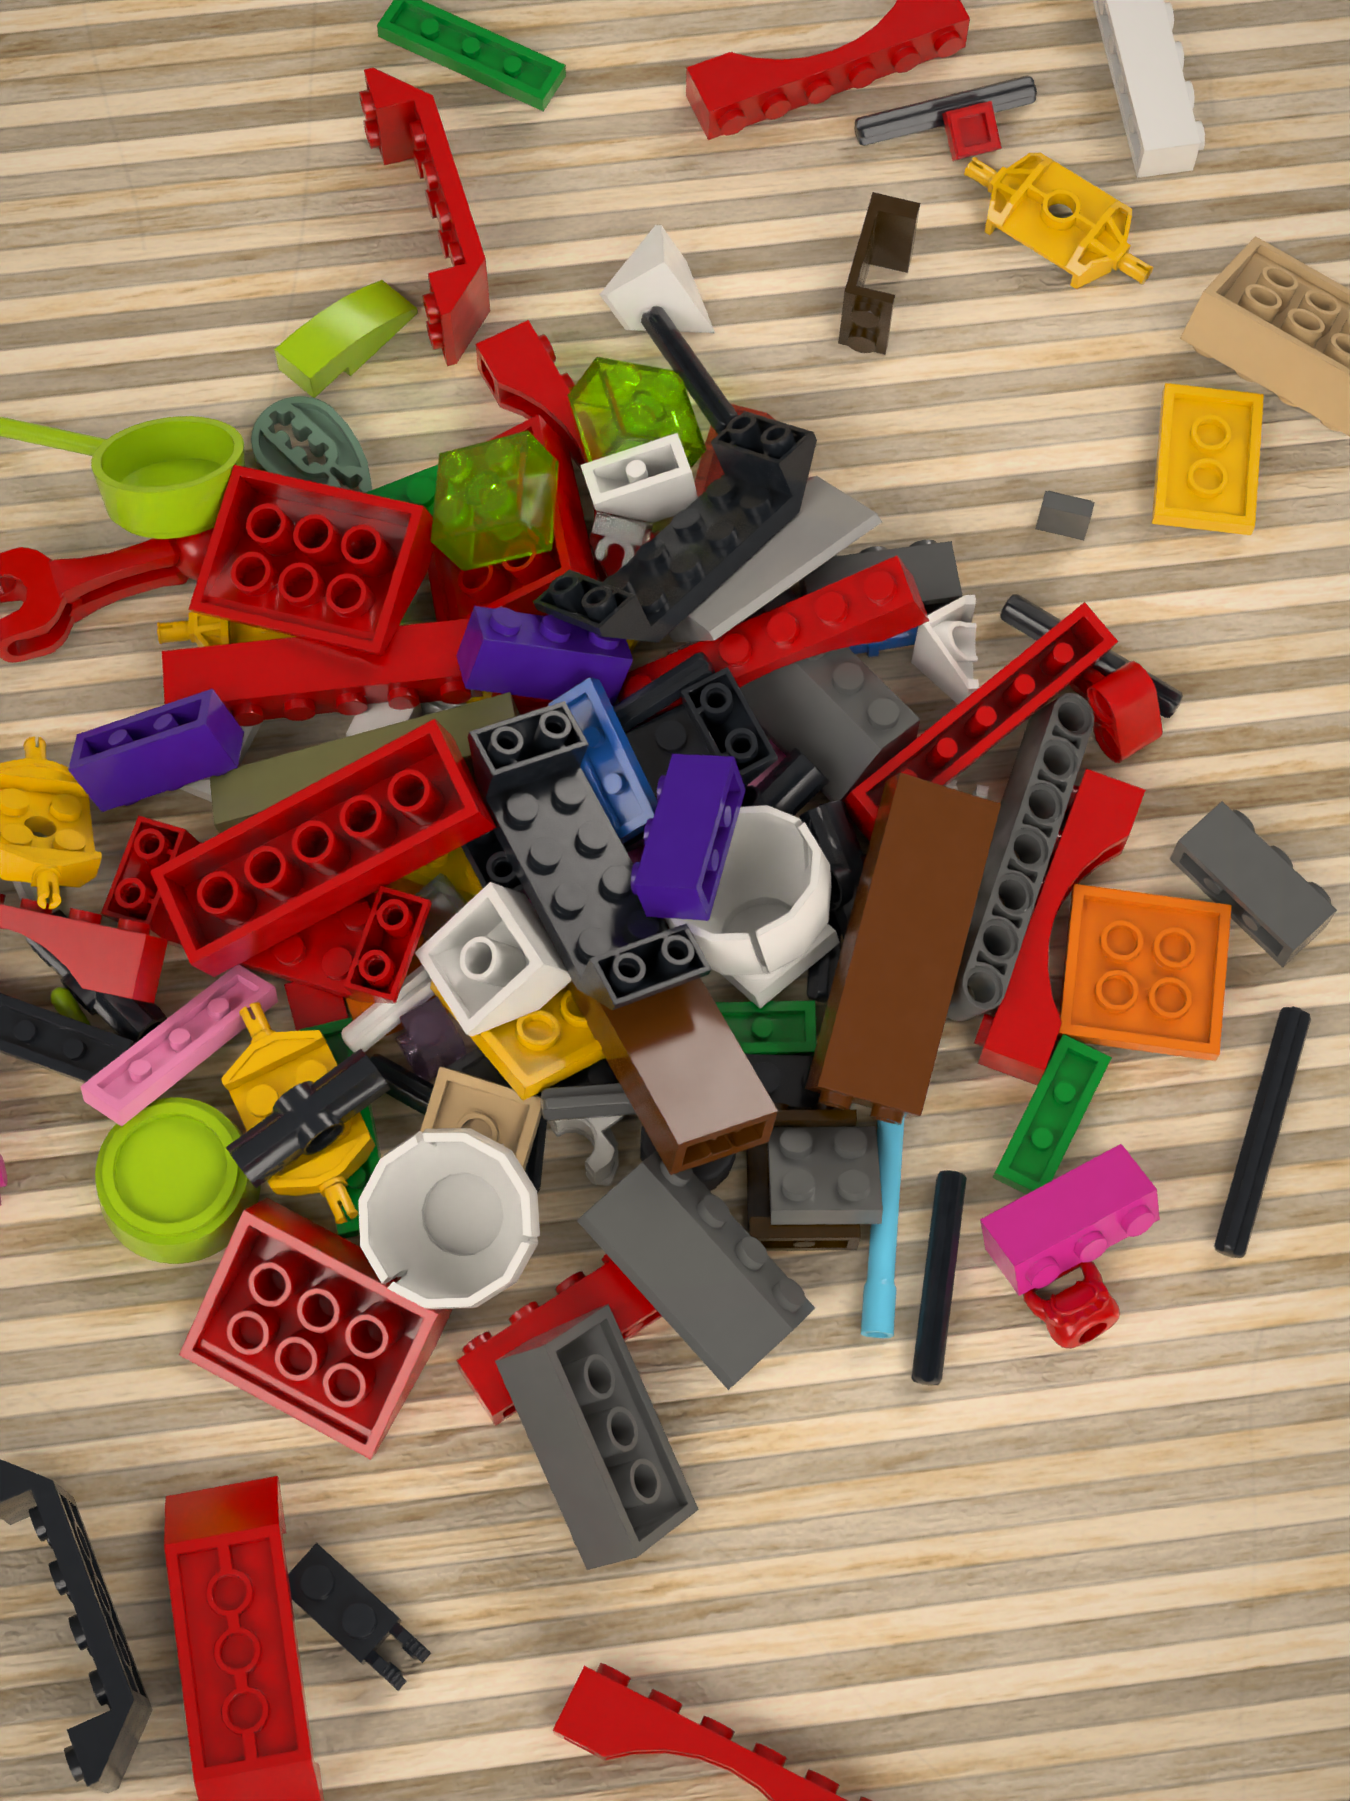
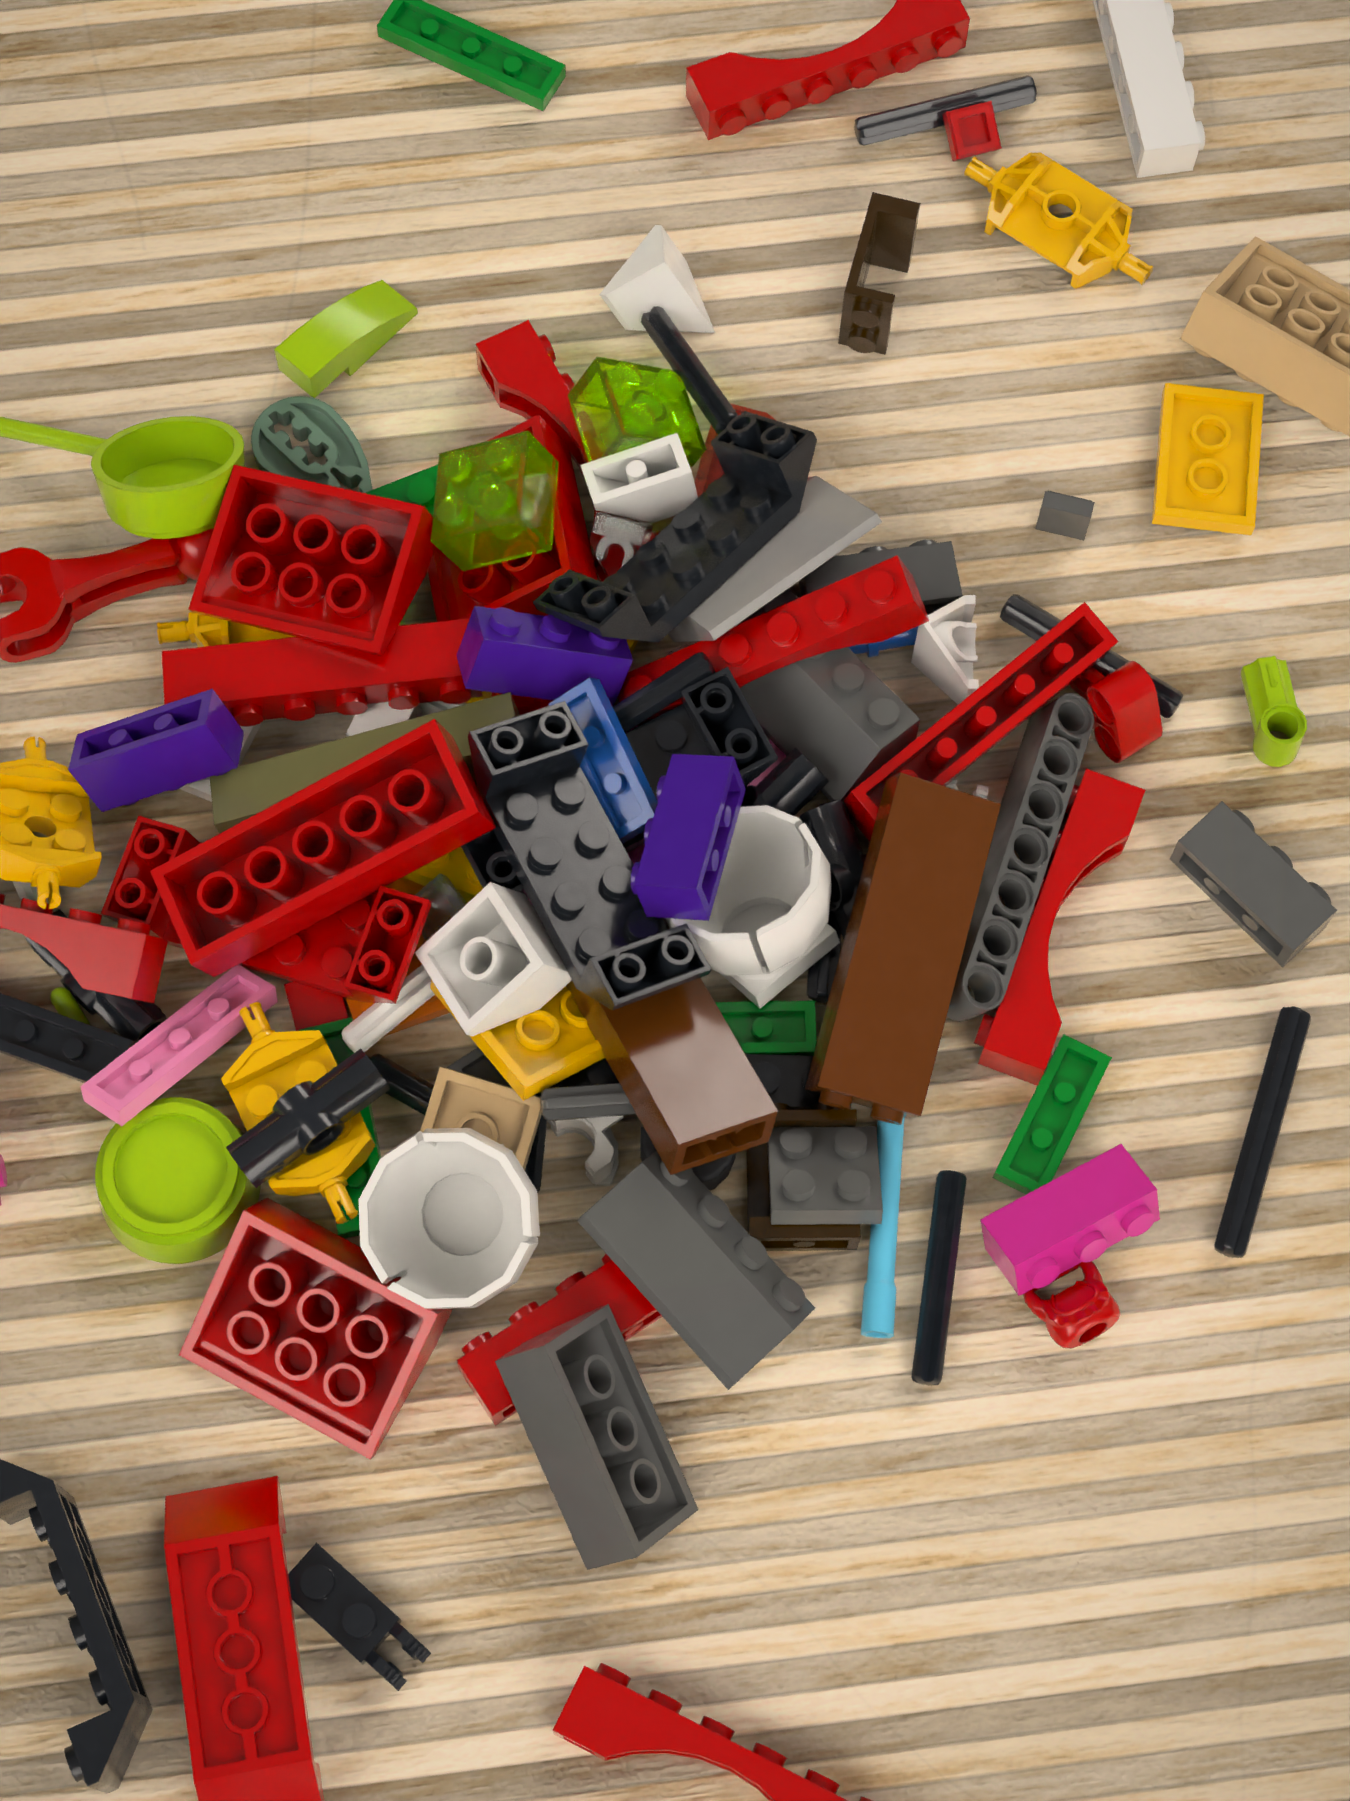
(407, 127): red slope -> none
(429, 1039): brick -> none
(1145, 972): orange plate -> none
(1273, 709): none -> lime piece

